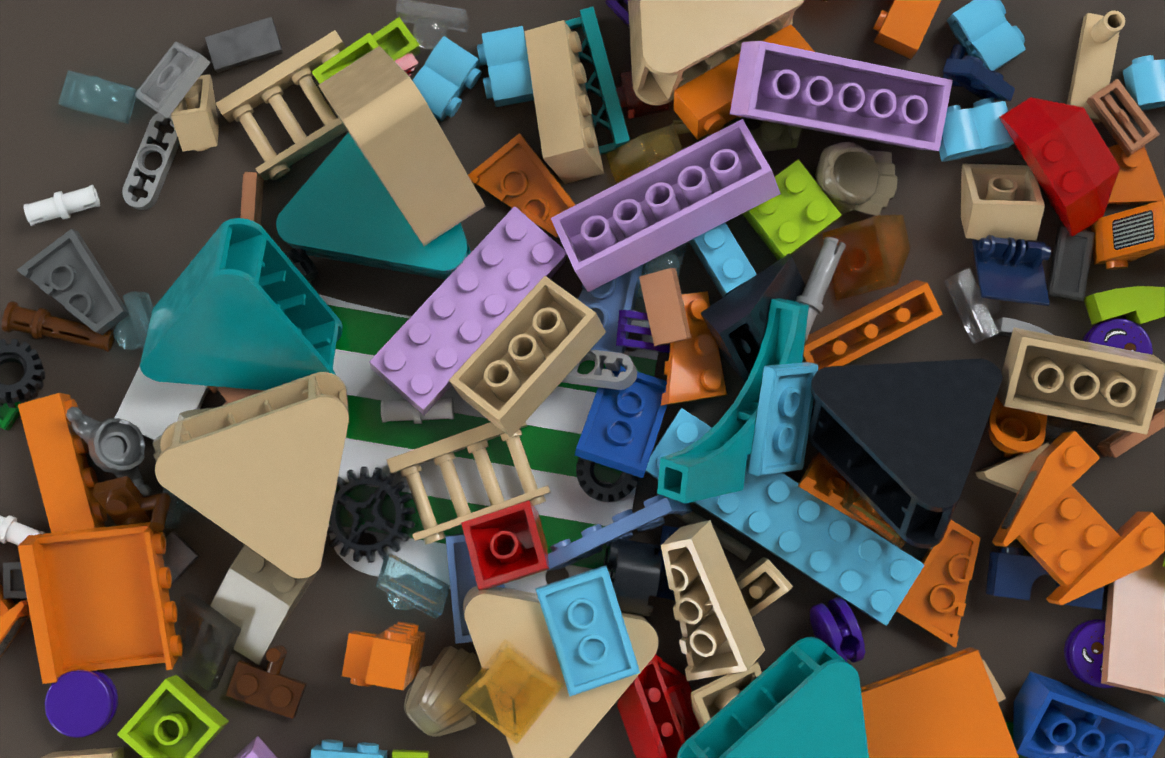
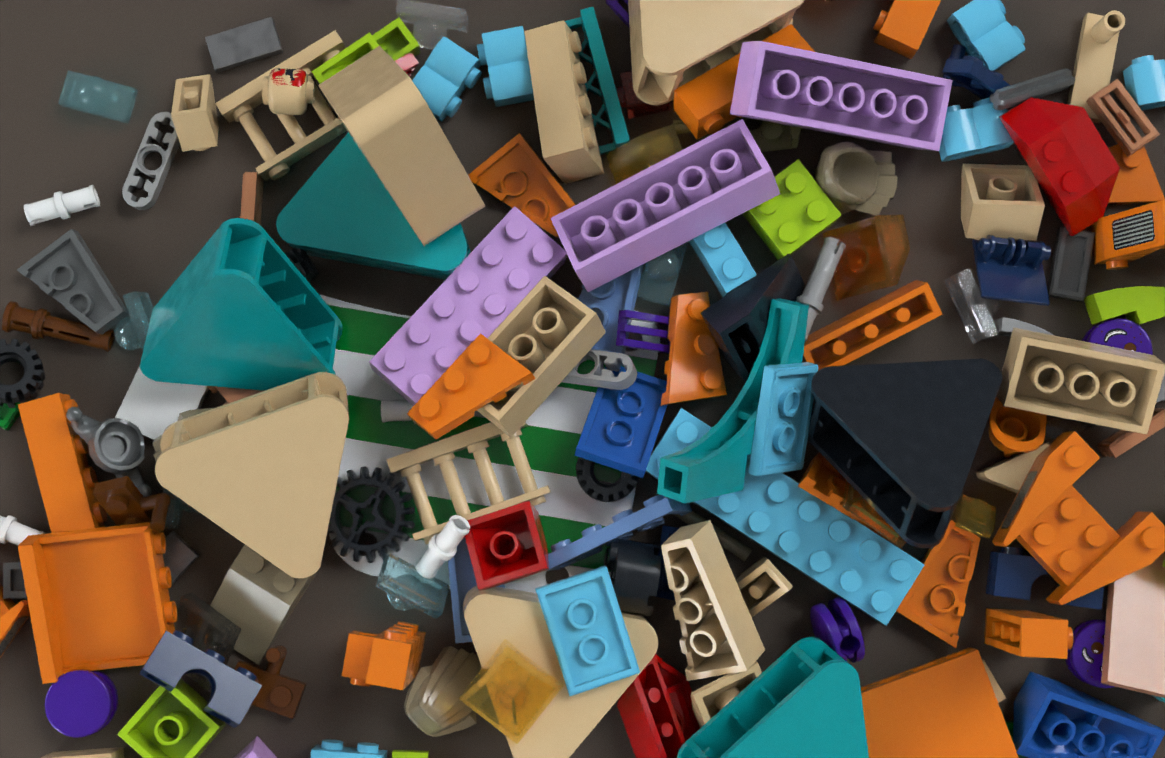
(172, 79): light grey tile -> none
(230, 689): none -> arch
(288, 91): none -> tan head
(442, 546): none -> white pin
(472, 381): none -> orange wing
(665, 307): nougat tile -> none
(975, 516): none -> clear yellow plate
(1028, 633): none -> orange brick
(1035, 88): none -> dark grey axle

